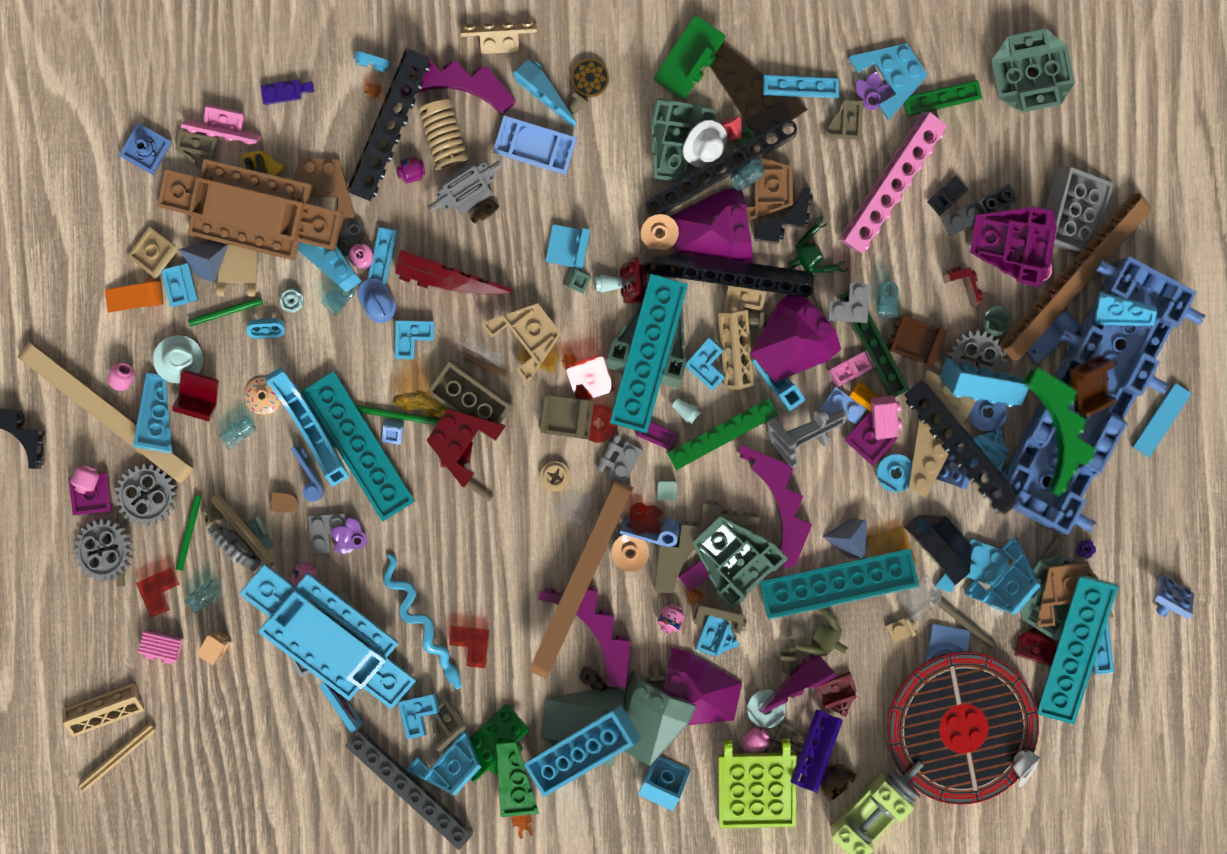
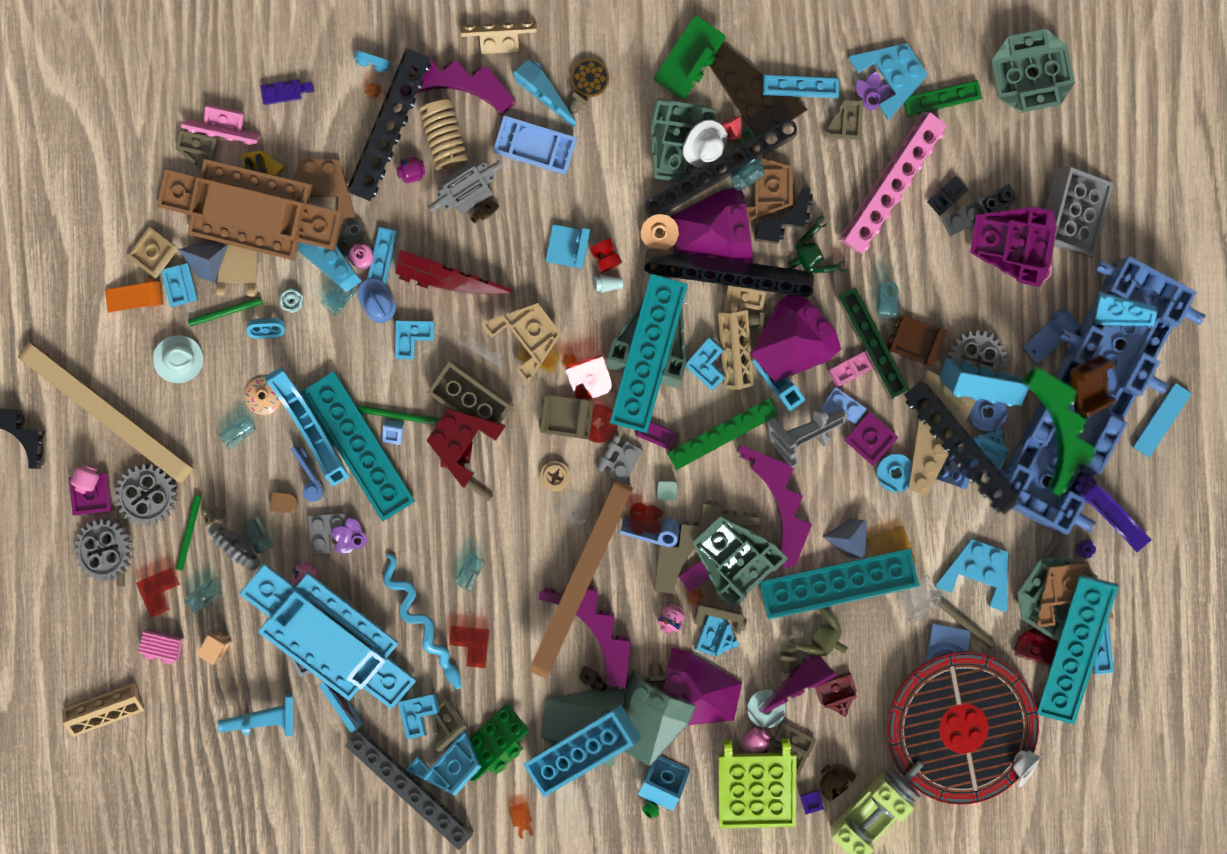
(118, 756): tan axle -> none
(121, 376): bright pink head -> none
(138, 145): medium blue plate -> none
(153, 418): medium azure wing -> none
(196, 395): dark red bracket -> none
(241, 528): tan axle -> none
(277, 715): none -> medium azure piece
(419, 400): clear yellow plate -> none
(469, 572): none -> clear light blue arm
(489, 365): medium nougat piece -> none
(514, 787): green wing -> none
(576, 280): sand green slope -> none
(605, 255): none -> red wheel
(626, 562): light nougat dish -> none
(633, 281): dark red bracket -> none
(650, 809): none -> green plate
(687, 411): light aqua cone -> none
(811, 802): none -> dark purple plate
(818, 751): dark purple fence -> none
(855, 309): light grey plate -> none
(863, 395): light orange plate -> none
(885, 417): bright pink brick -> none
(901, 629): tan bracket -> none
(942, 544): black wedge -> none
(970, 279): dark red bracket -> none
(996, 320): sand green hair -> none
(1013, 586): medium azure wing -> none
(1075, 277): medium nougat beam -> none
(1112, 511): none -> dark purple arch
(1173, 597): medium blue plate -> none

